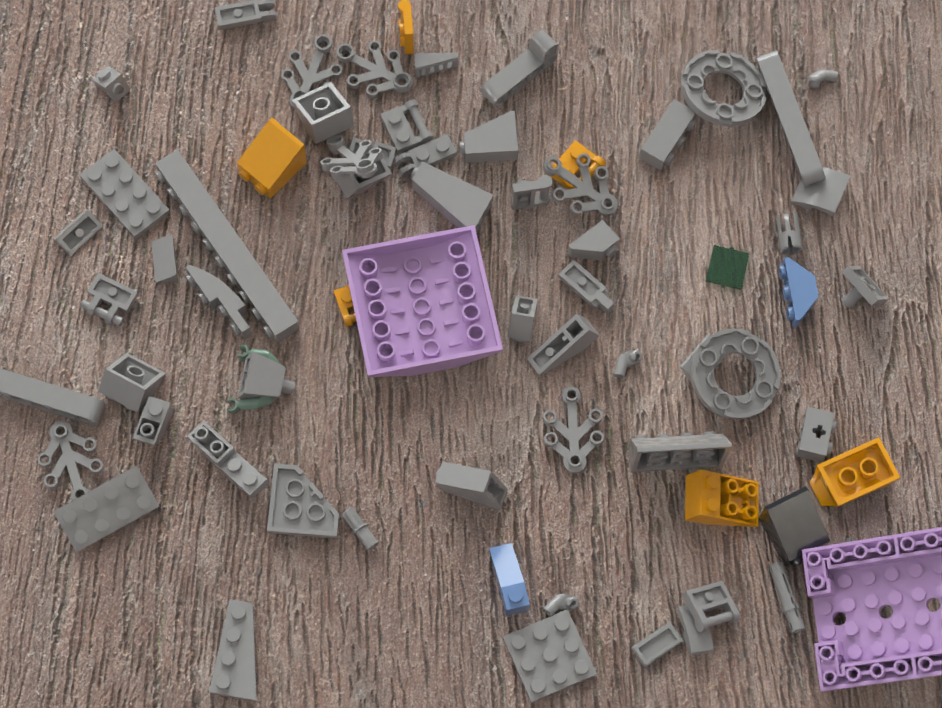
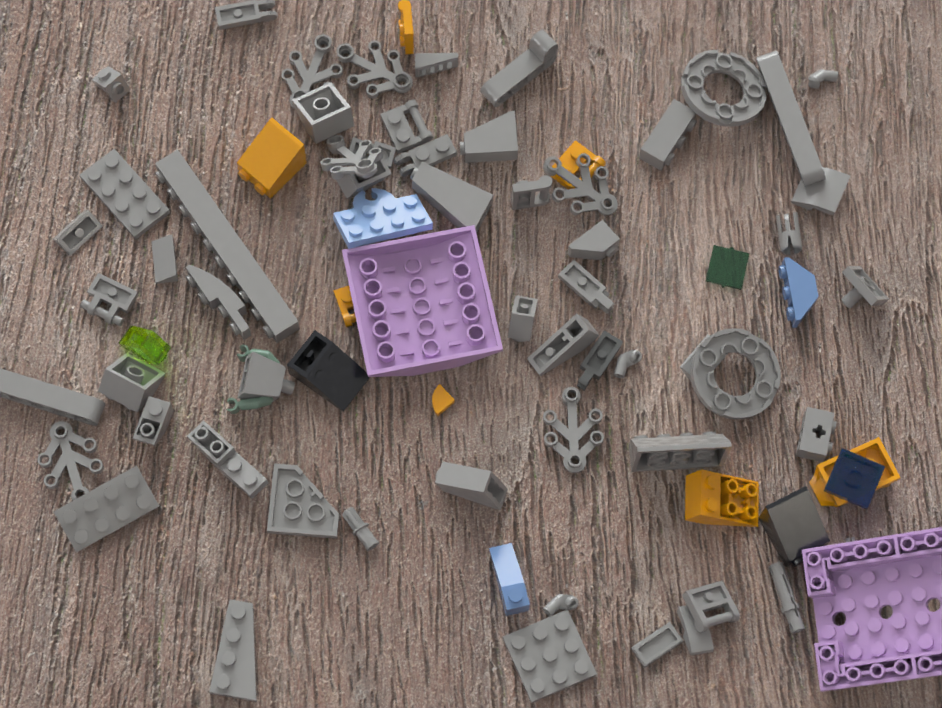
(145, 345): none -> clear neon green slope
(327, 371): none -> black slope
(381, 218): none -> light blue plate
(441, 400): none -> light orange tile
(599, 358): none -> dark grey plate
(854, 478): none -> clear blue tile

